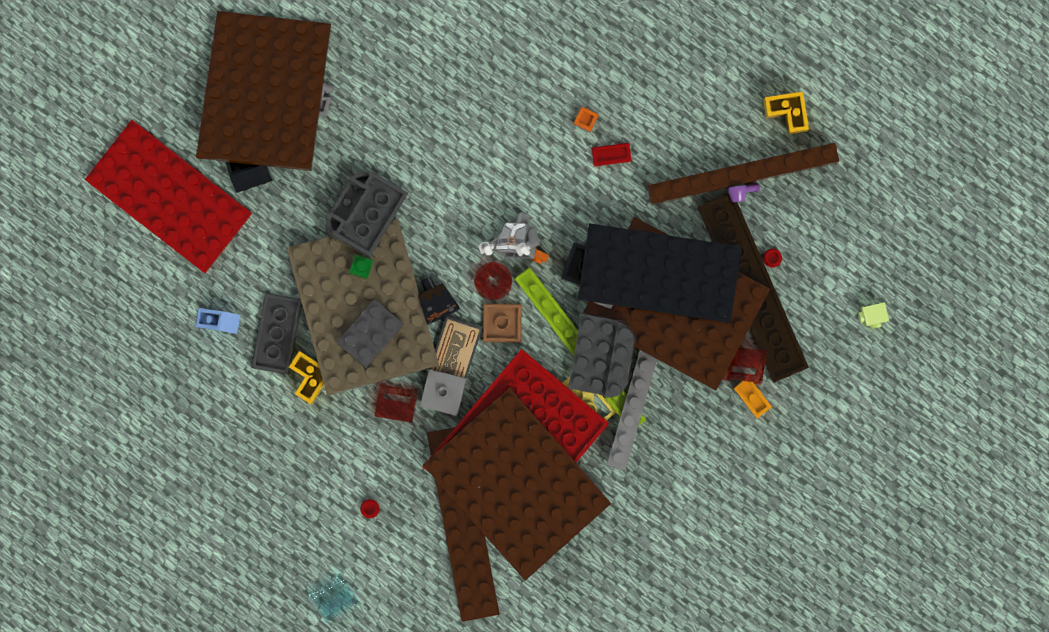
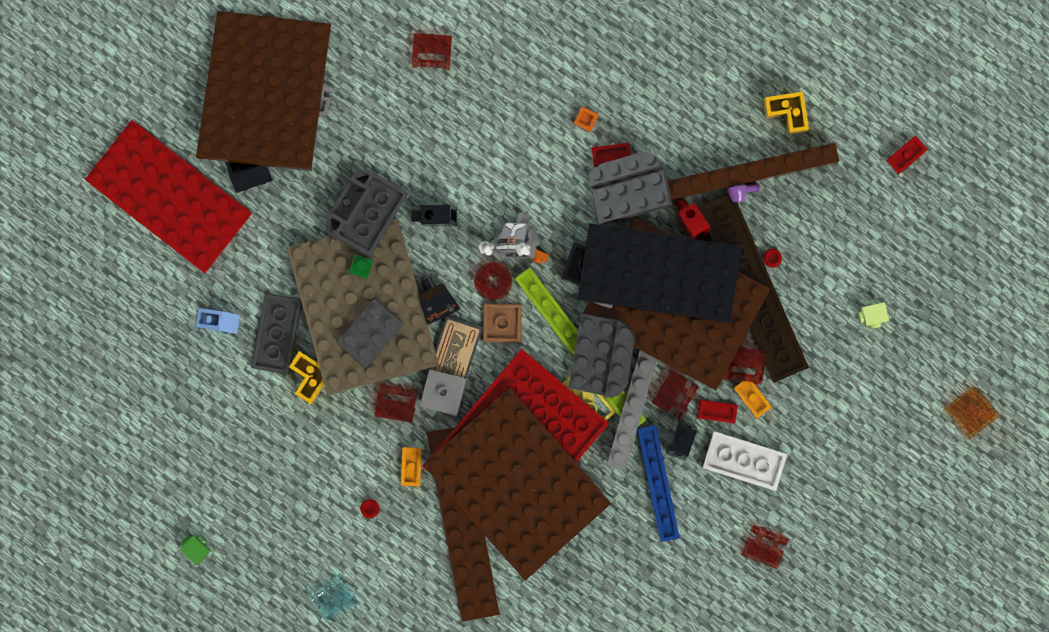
(195, 548): none -> bright green brick
(411, 466): none -> light orange plate
(433, 45): none -> clear red plate
(442, 215): none -> black torso
(629, 187): none -> dark grey plate
(658, 483): none -> blue plate
(670, 391): none -> clear red plate
(682, 440): none -> black torso
(694, 227): none -> red torso
(717, 411): none -> red tile
(744, 461): none -> white plate
(762, 552): none -> clear red plate
(906, 155): none -> red plate
(971, 412): none -> clear orange slope

